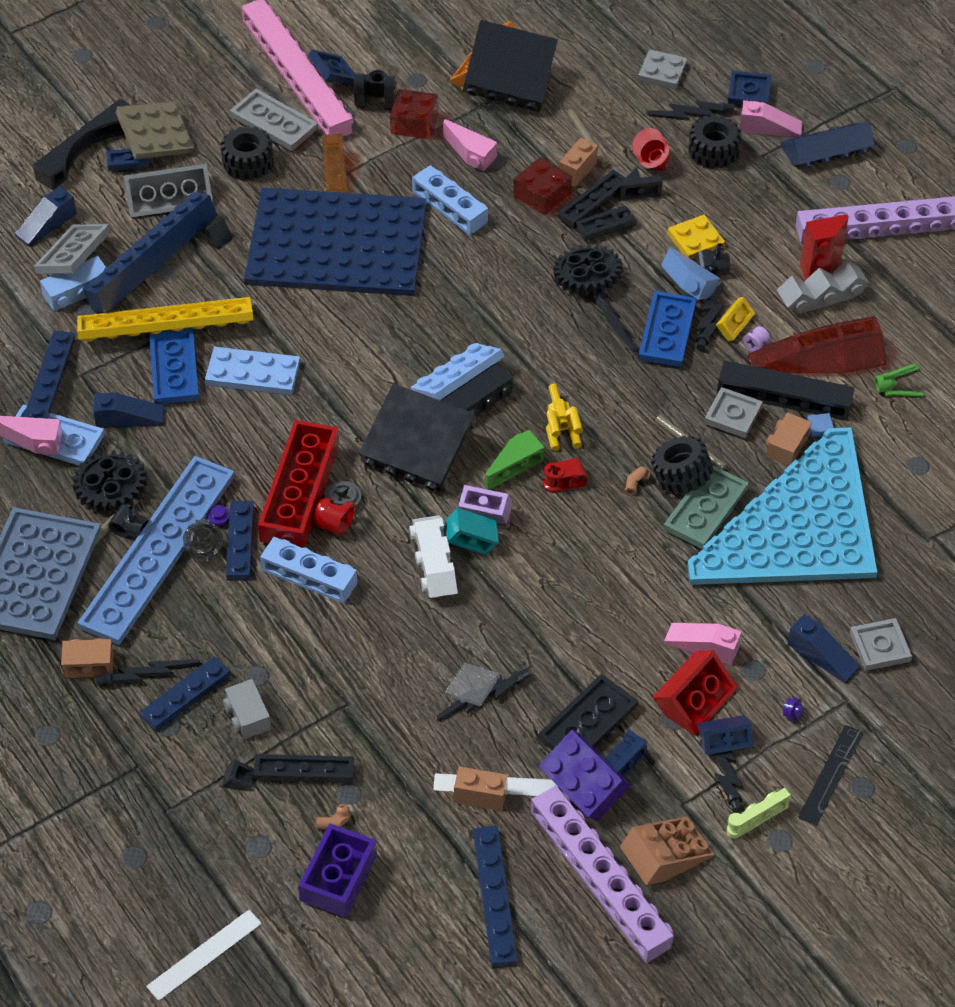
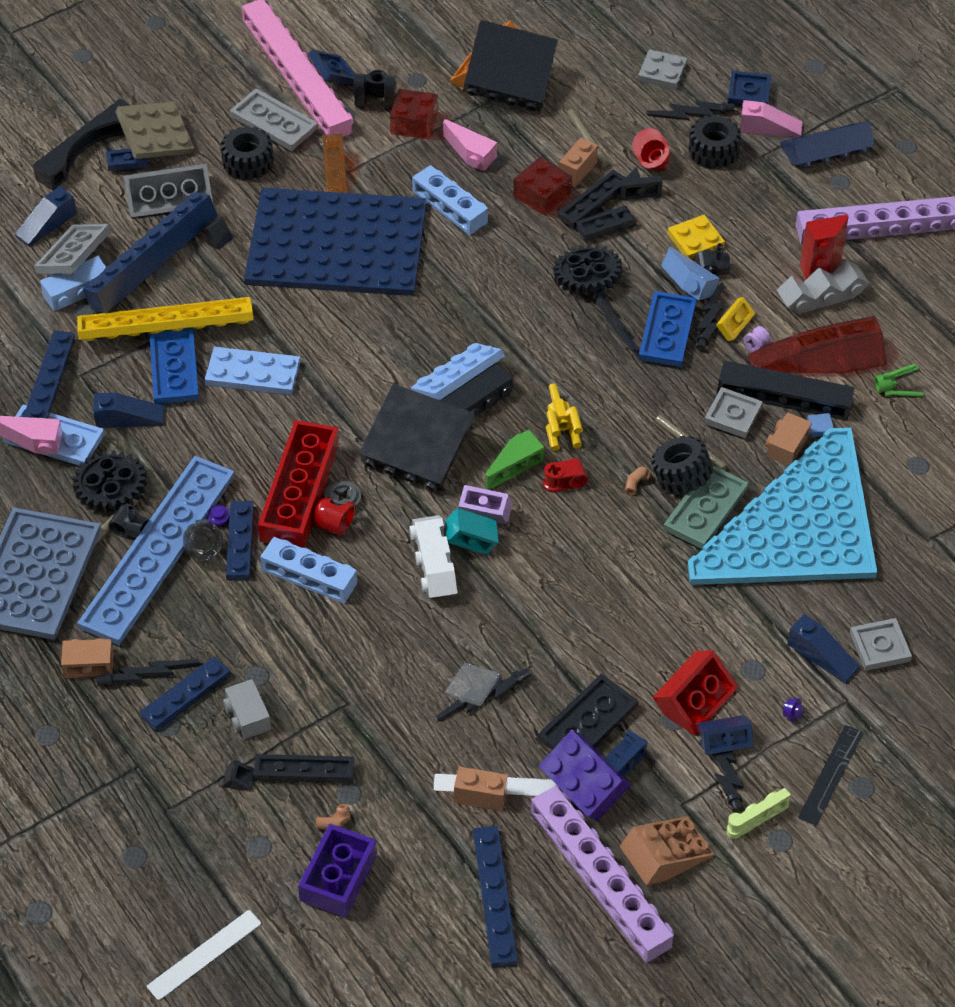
(701, 637): bright pink slope -> none

